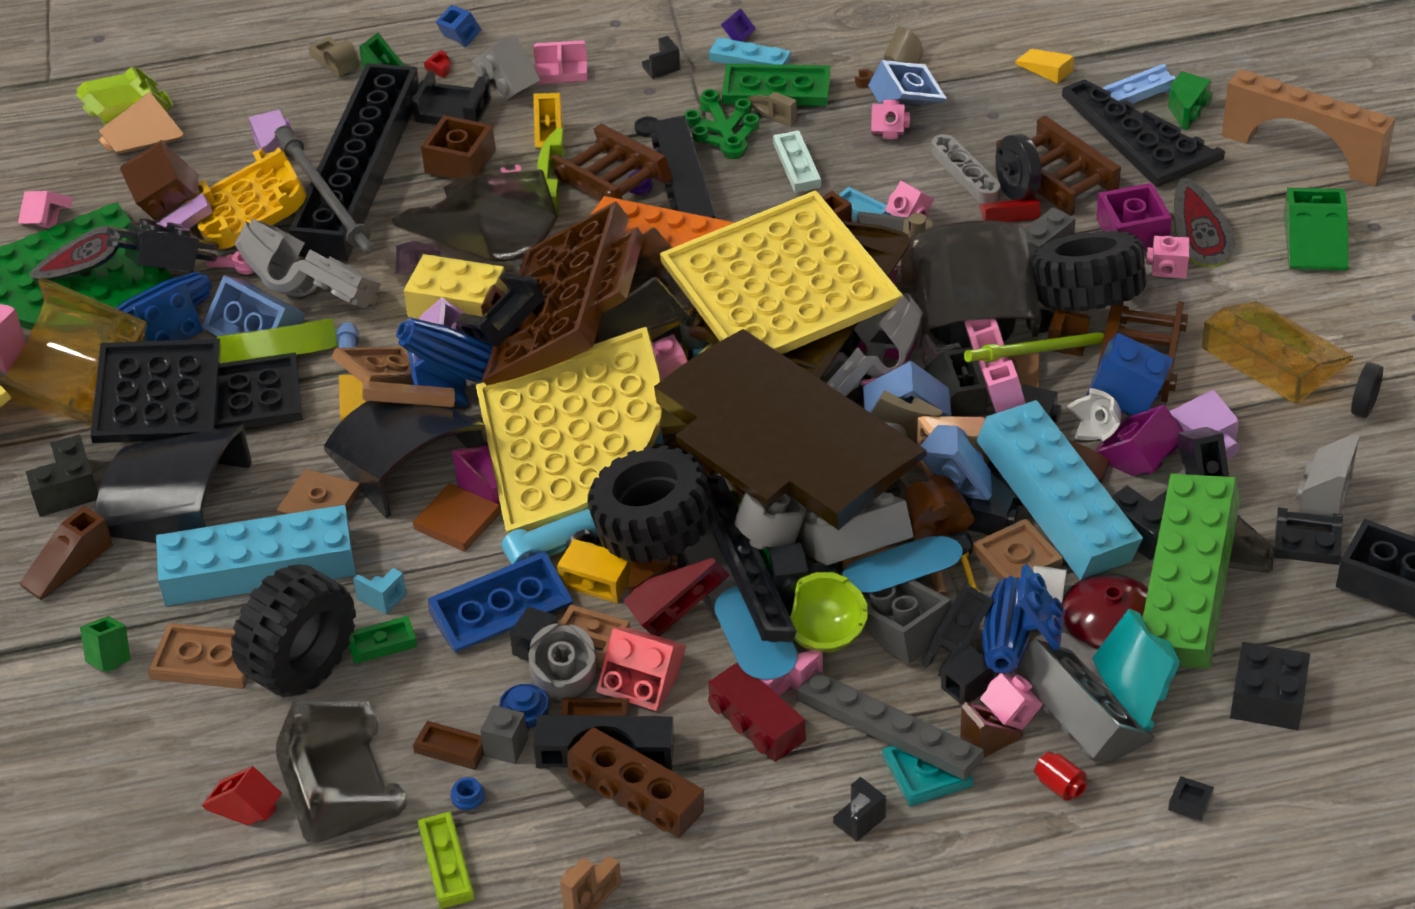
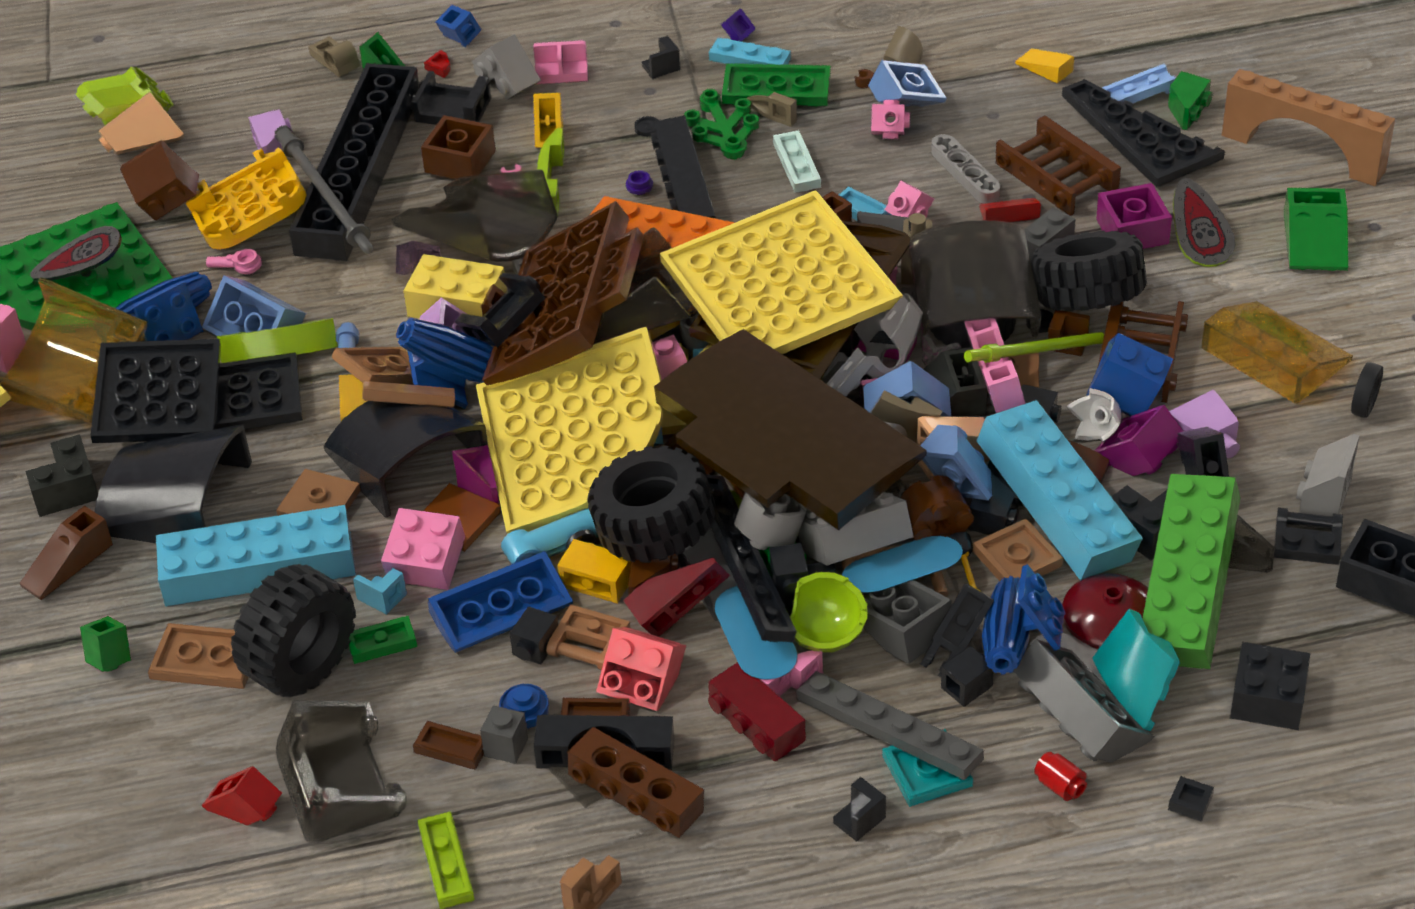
(42, 208): bright pink panel -> none
(161, 246): black brick -> none
(190, 213): lavender tile -> none
(273, 258): light grey piece -> none
(424, 547): none -> bright pink brick
(465, 787): blue plate -> none
(577, 658): light grey brick -> none
(618, 148): reddish brown fence -> none
(985, 730): reddish brown slope -> none
(1011, 700): bright pink brick -> none
(1018, 167): black wheel -> none
(1054, 580): white tile -> none
(1169, 257): bright pink brick -> none

